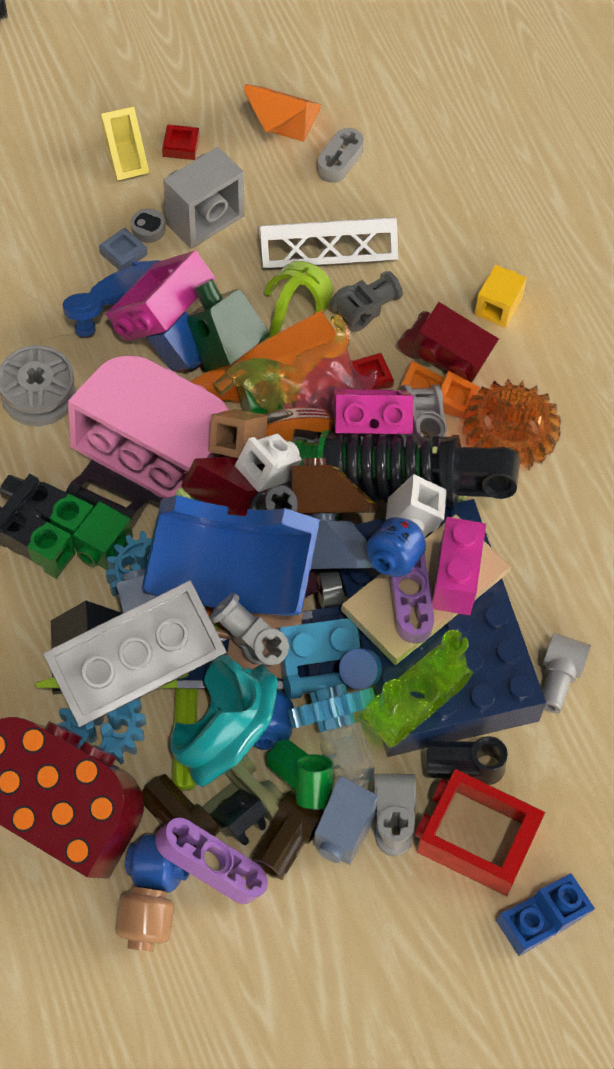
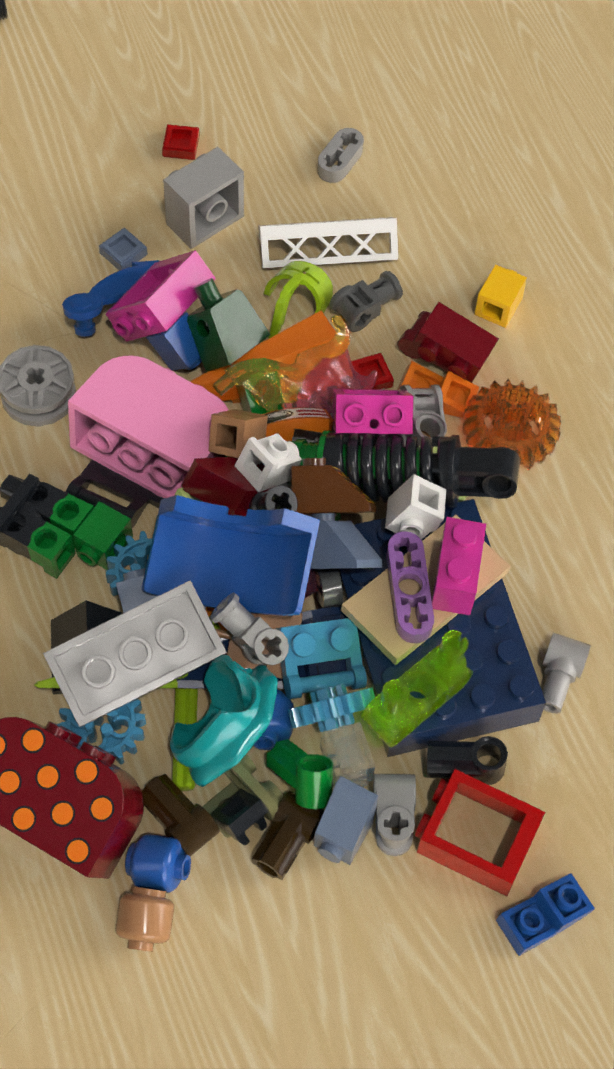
(124, 143): light yellow slope -> none
(148, 225): light grey tile -> none
(193, 860): medium lavender beam -> none
(282, 112): orange slope -> none
(360, 668): blue tile -> none
(396, 546): blue head -> none

